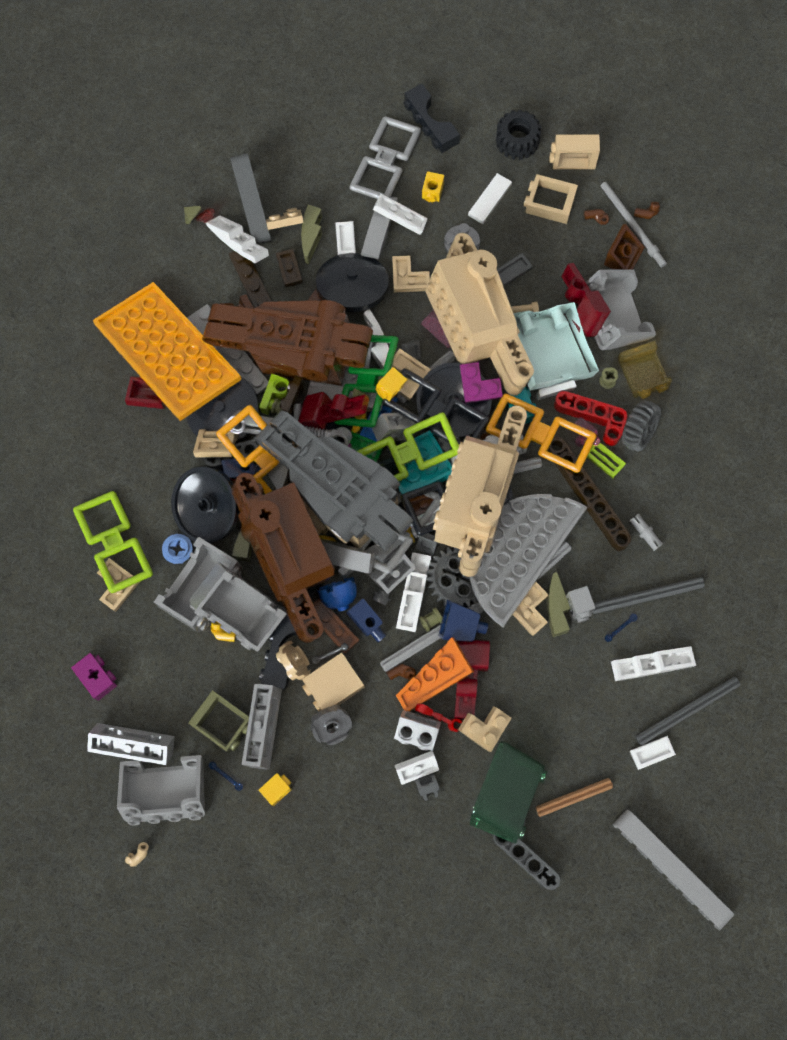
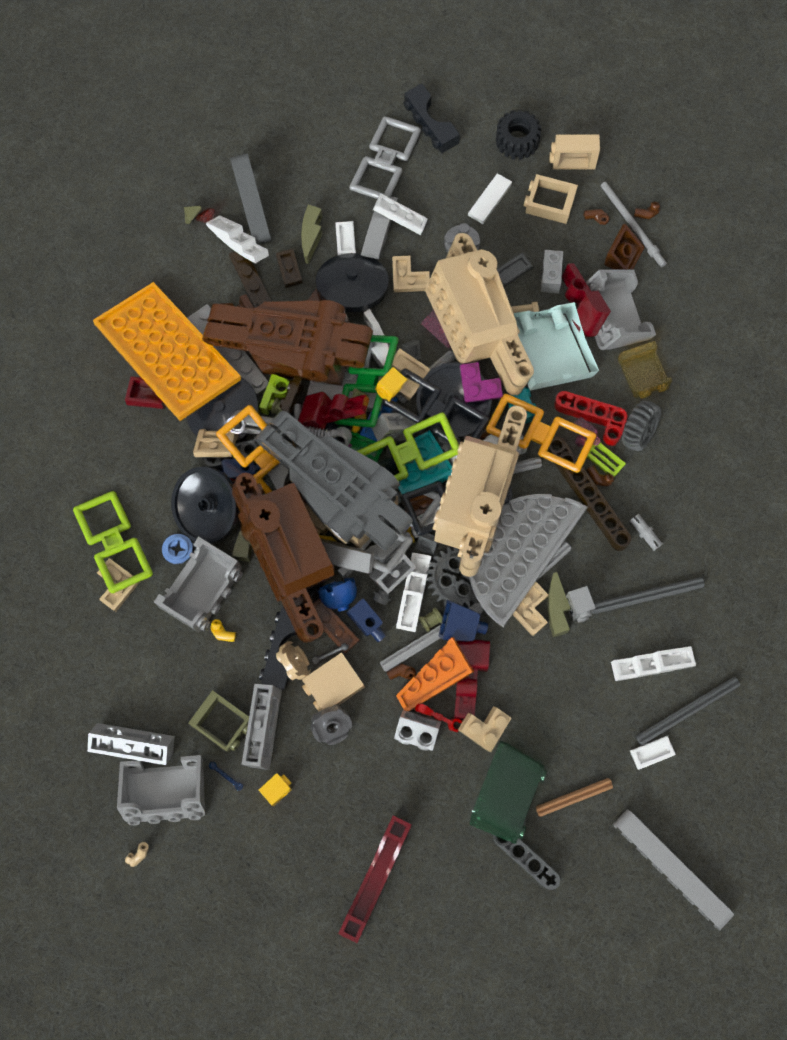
(96, 687): magenta brick -> none
(237, 607): light grey windscreen -> none
(290, 217): tan plate -> none
(375, 879): none -> dark red arch
(417, 767): white plate -> none
(427, 785): dark grey tile -> none
(436, 181): yellow brick -> none
(551, 271): none -> light grey brick
(555, 389): white tile -> none
(599, 479): none -> reddish brown arm
(608, 372): olive bush -> none
(633, 617): clear blue hinge -> none

